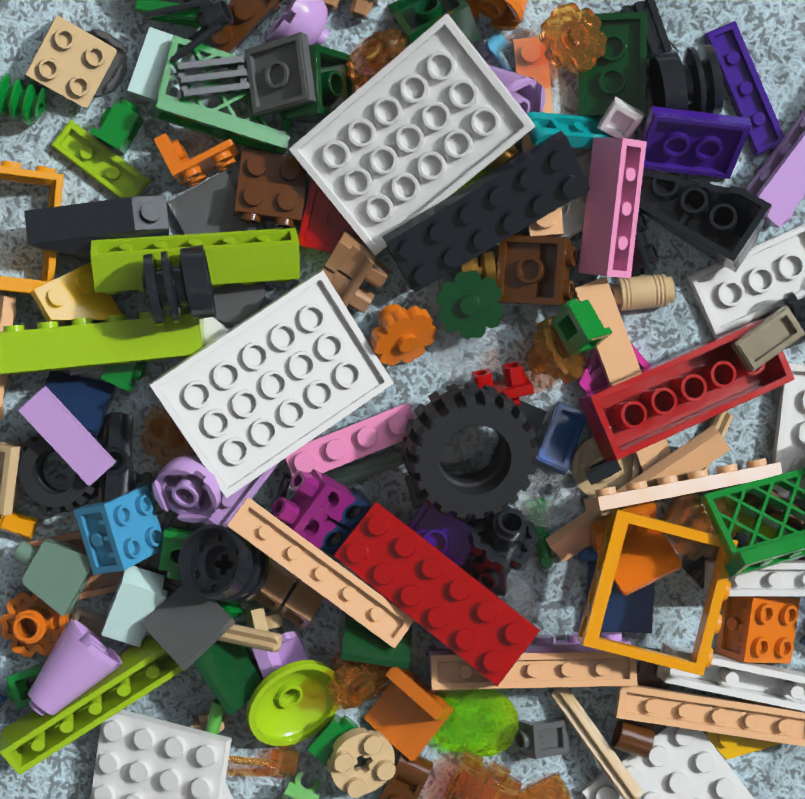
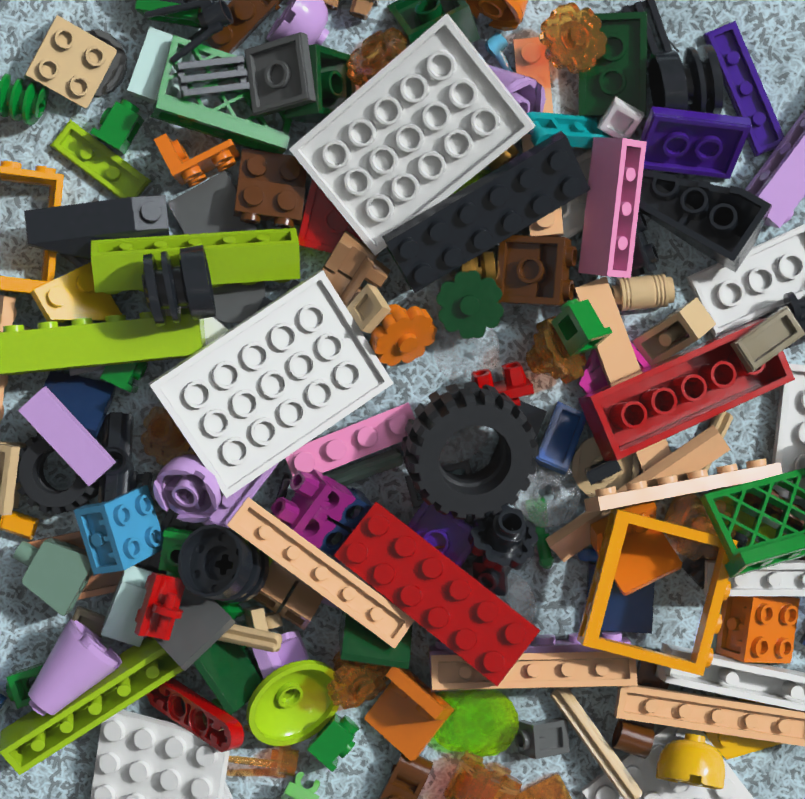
(31, 625): orange plant -> none
(160, 606): none -> red hips
(192, 720): none -> red beam
(369, 308): none -> tan tile
(372, 775): tan plate -> none
(674, 332): none -> tan slope
(691, 763): none -> yellow cylinder

